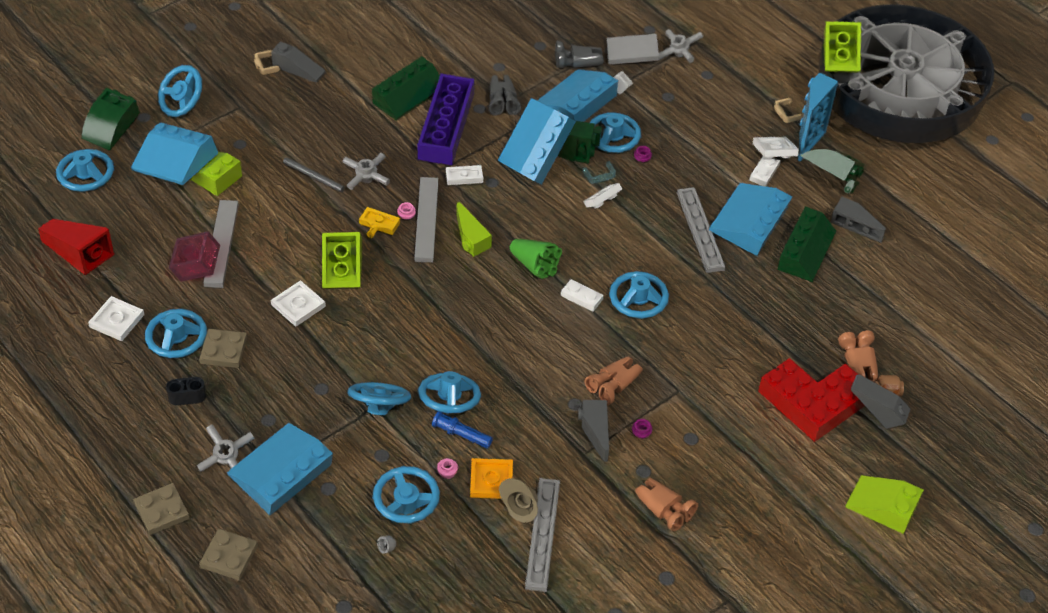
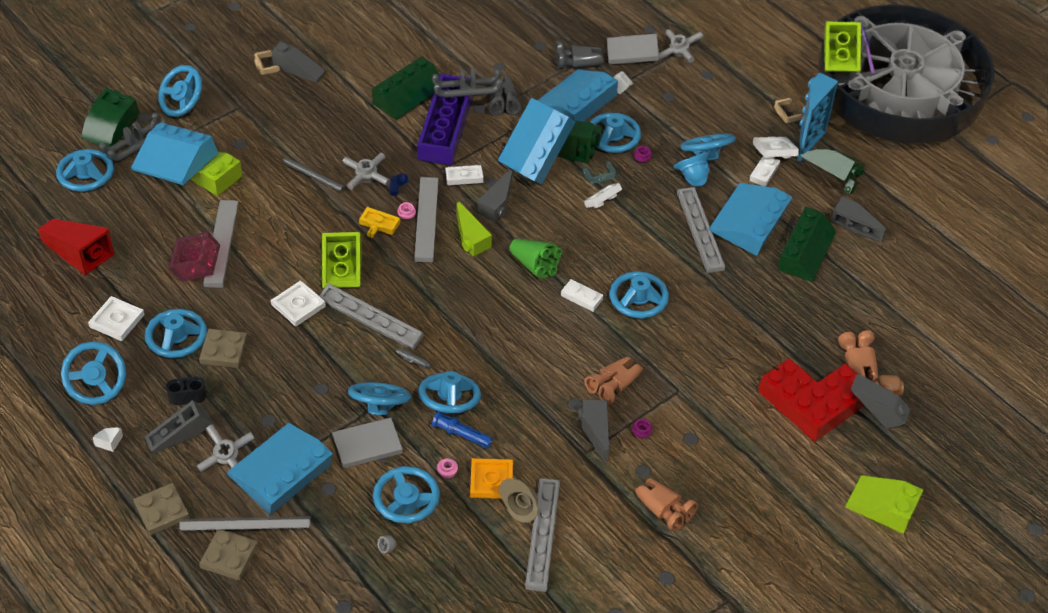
(93, 373): none -> dark azure piece
(108, 438): none -> white slope
(134, 140): none -> dark grey piece
(180, 427): none -> dark grey slope
(245, 523): none -> light grey tile
(367, 442): none -> light grey tile
(371, 317): none -> light grey tile
(396, 182): none -> clear blue arm
(412, 358): none -> dark grey piece
(468, 86): none -> dark grey piece
(494, 201): none -> dark grey slope
(694, 169): none -> dark azure piece
(709, 143): none -> dark azure piece
(867, 46): none -> medium lavender piece

